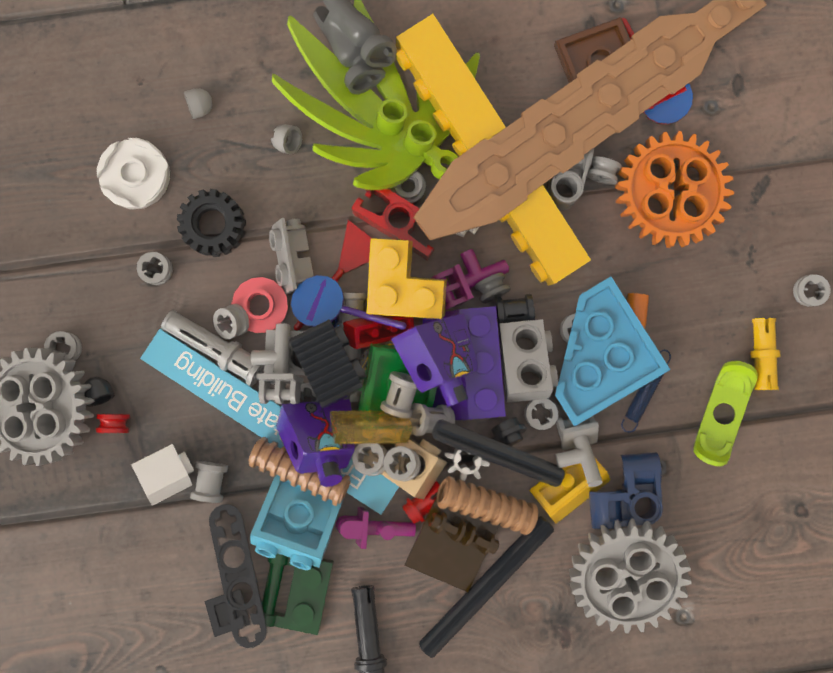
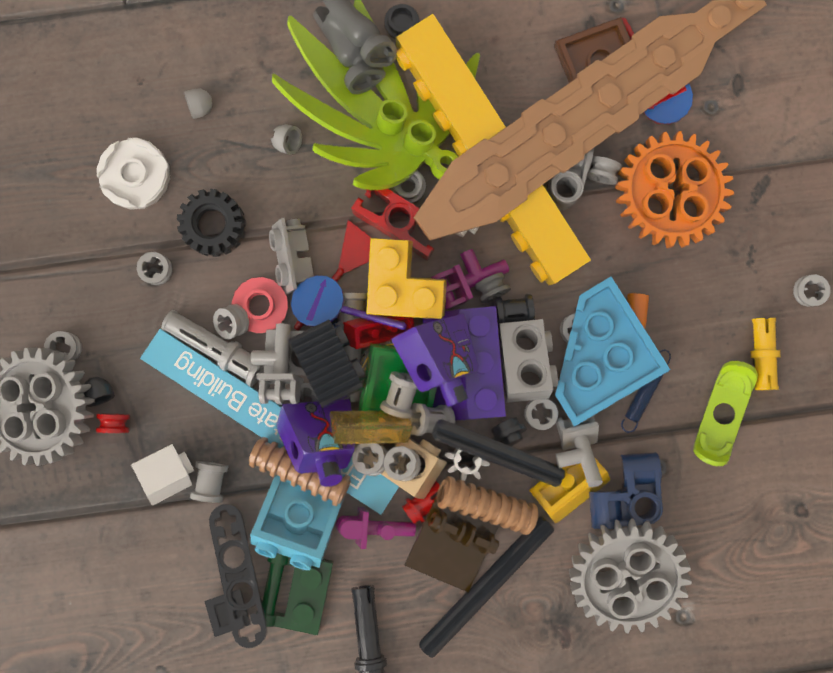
(399, 19): none -> black plate

